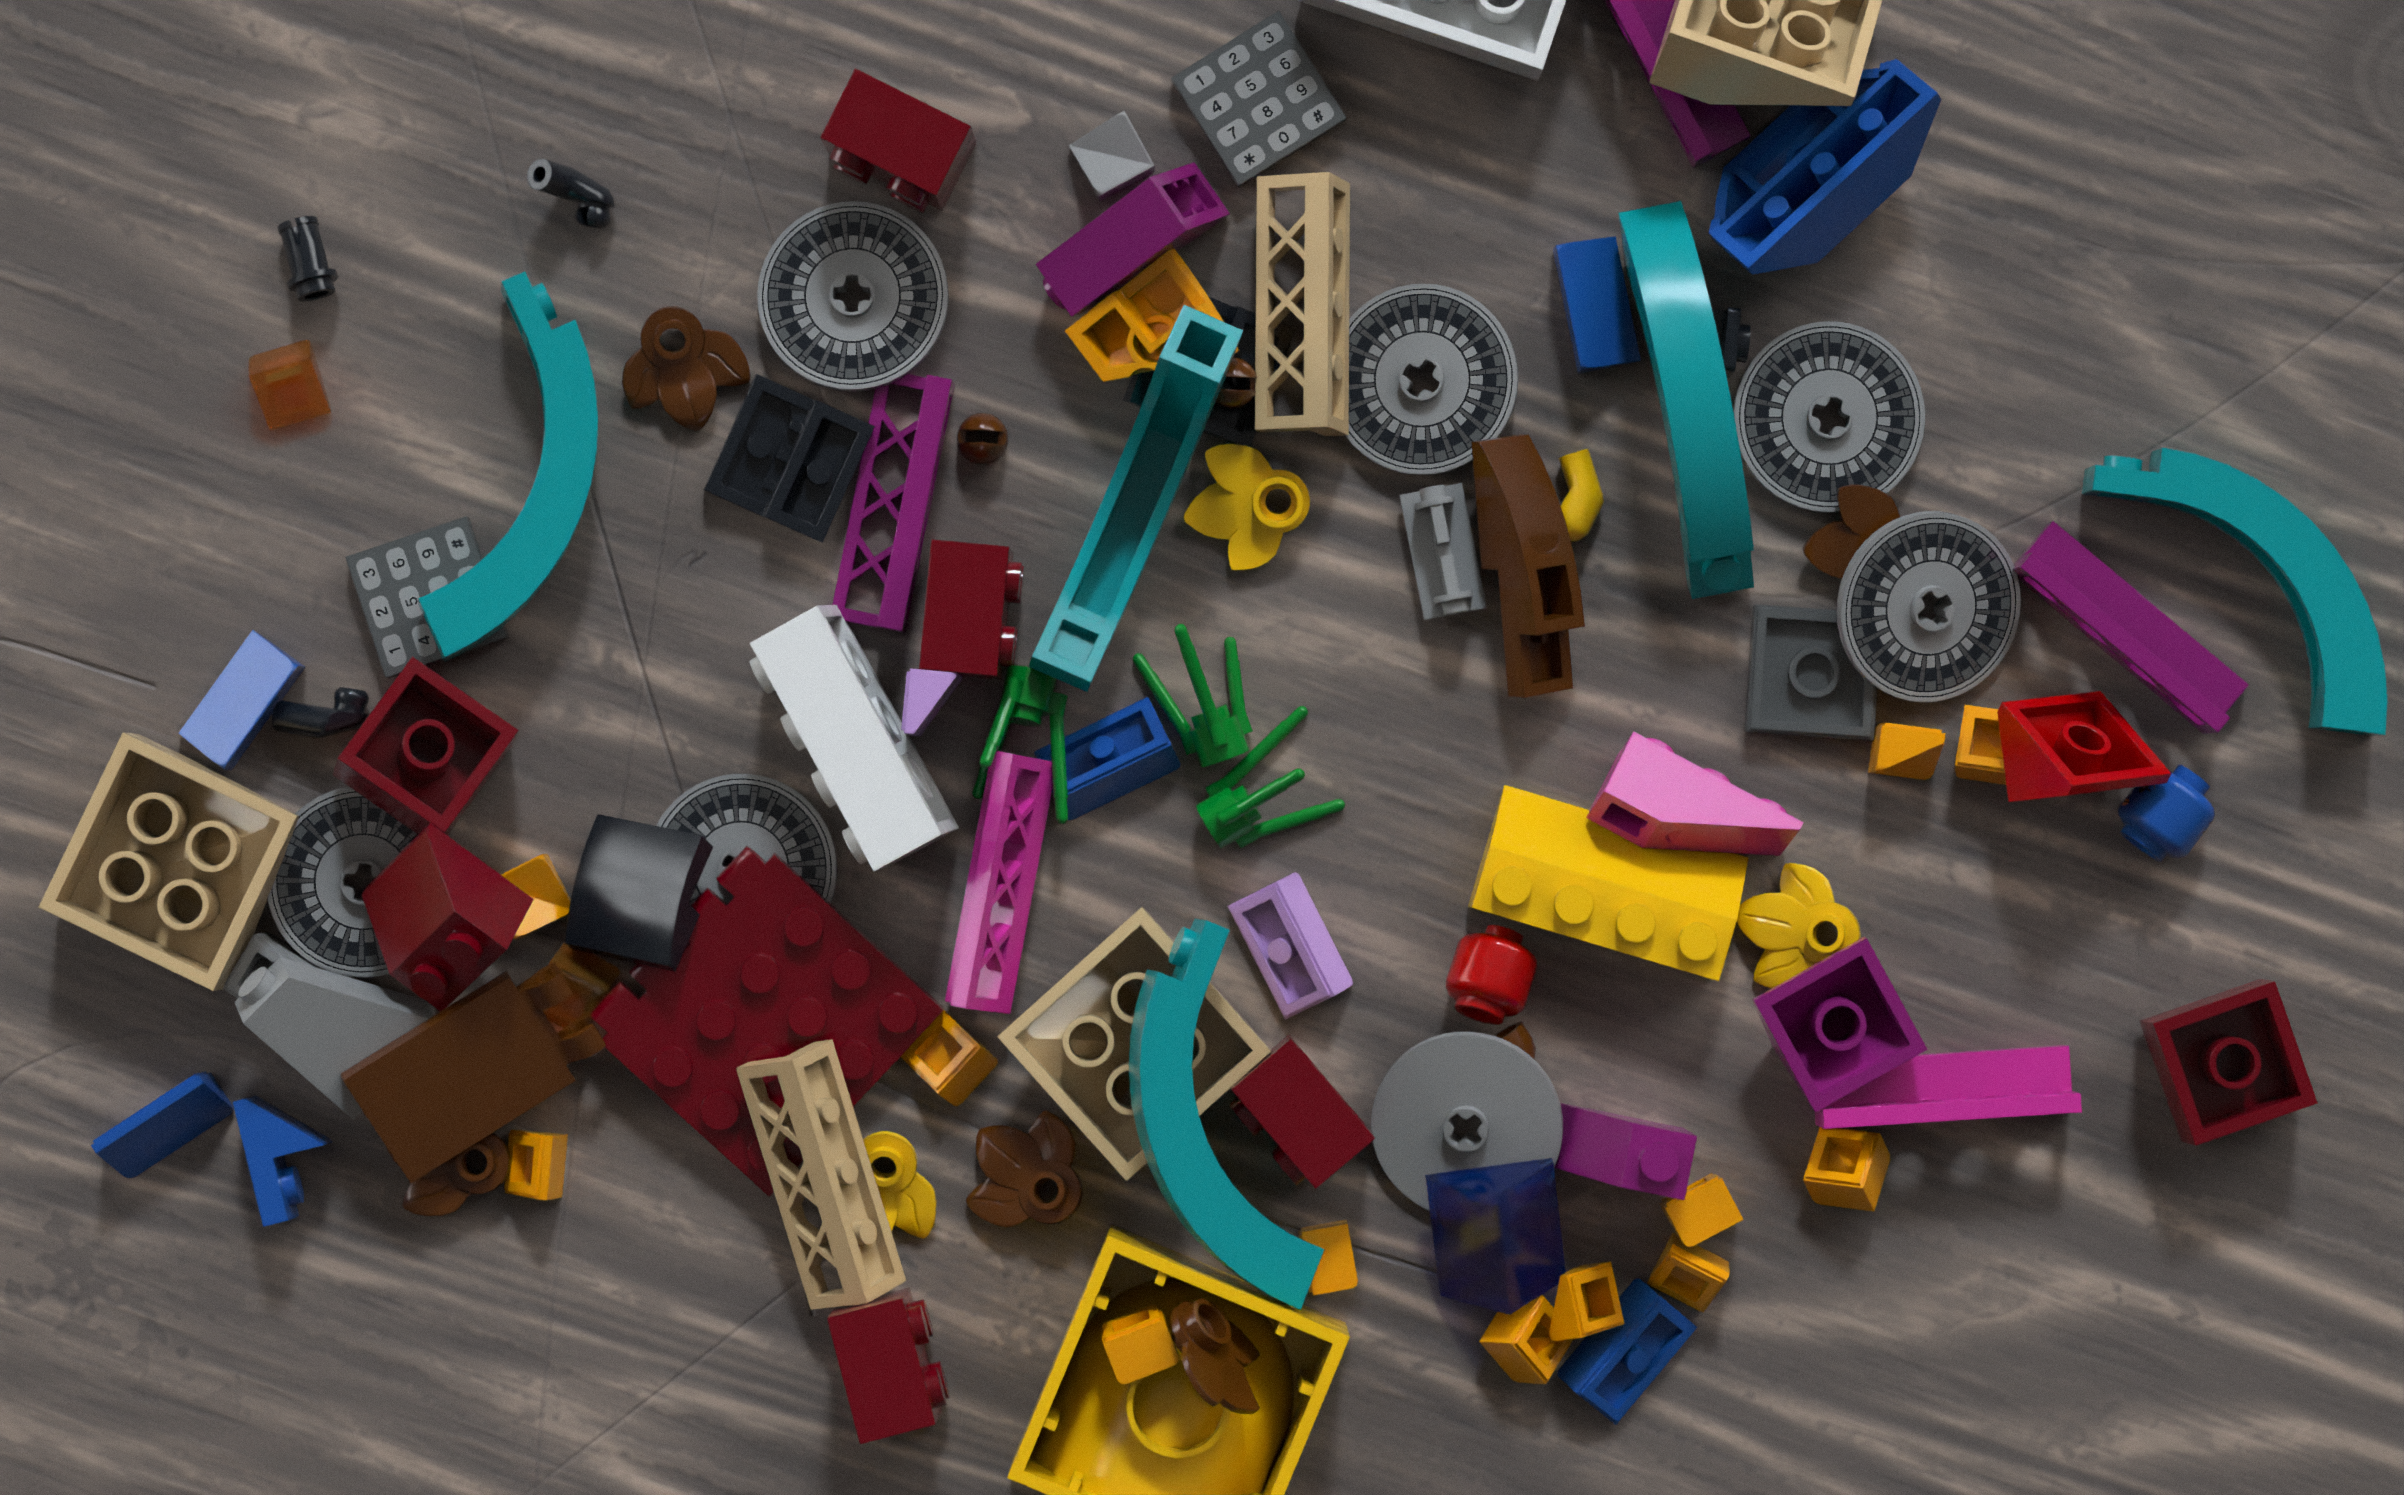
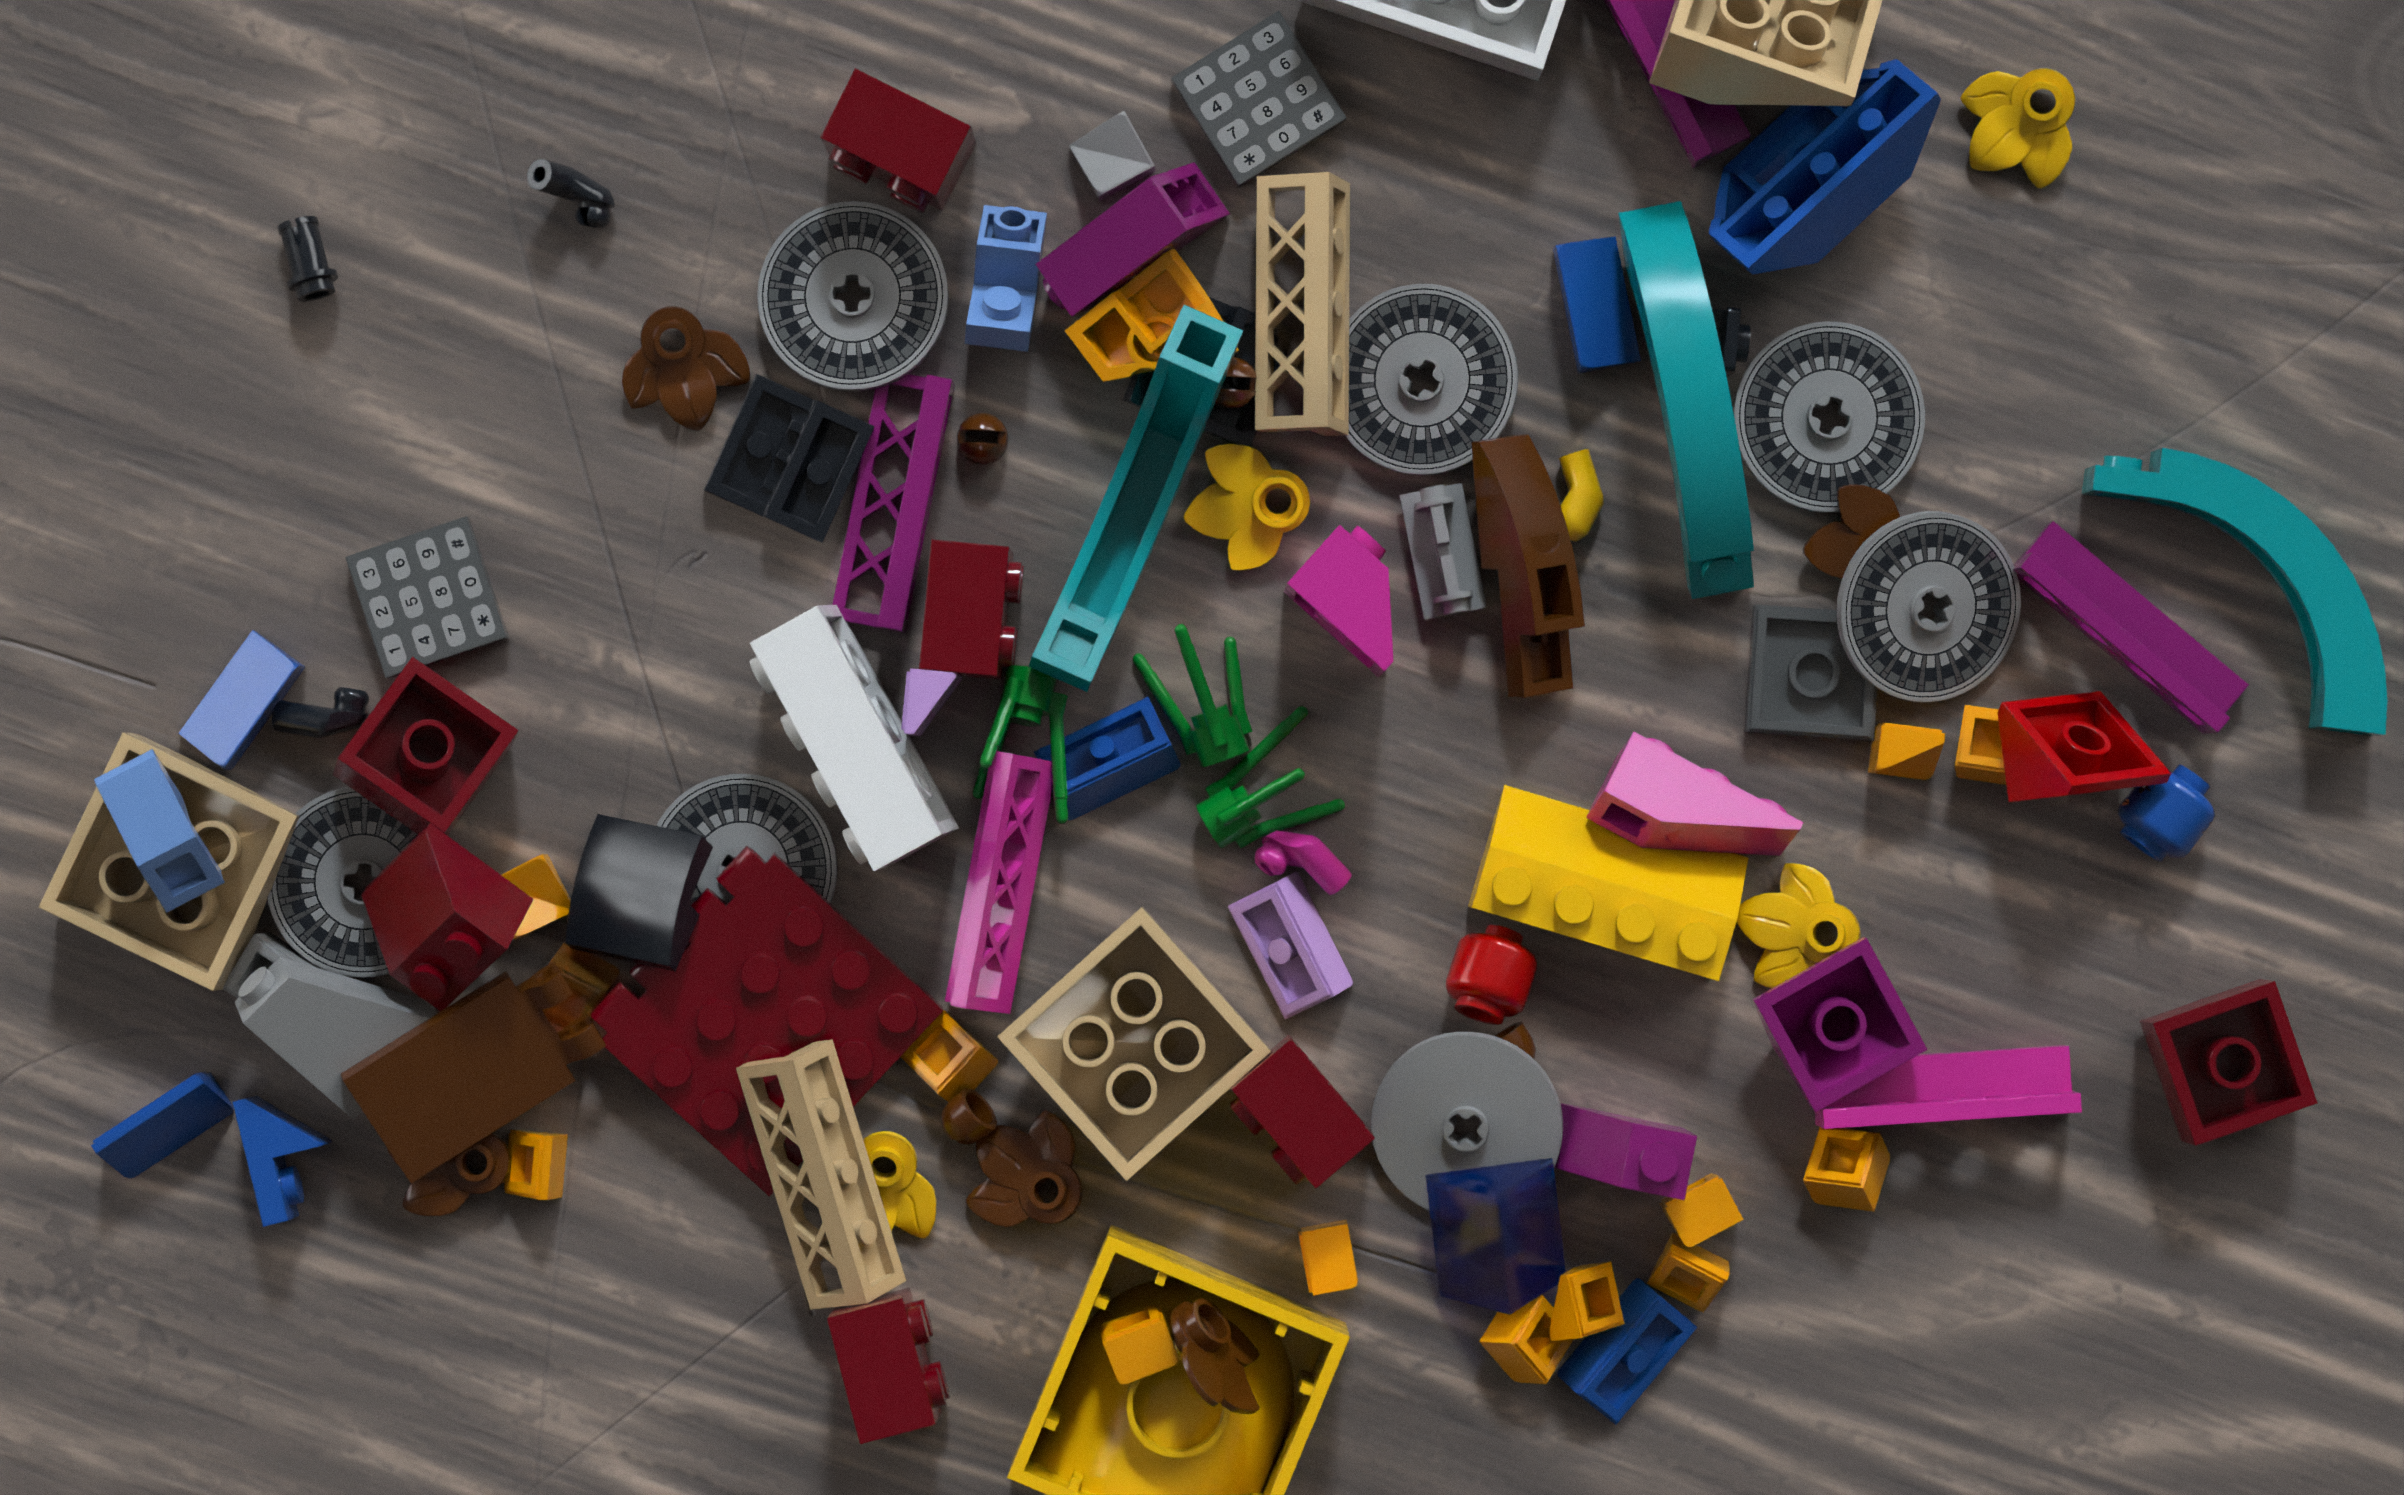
(158, 830): none -> medium blue slope
(288, 384): clear orange slope -> none
(527, 555): teal arch -> none
(967, 1117): none -> reddish brown hinge
(1005, 278): none -> medium blue slope
(1175, 1138): teal arch -> none
(1302, 851): none -> dark pink arm
(1349, 595): none -> dark pink slope
(2014, 130): none -> yellow plate

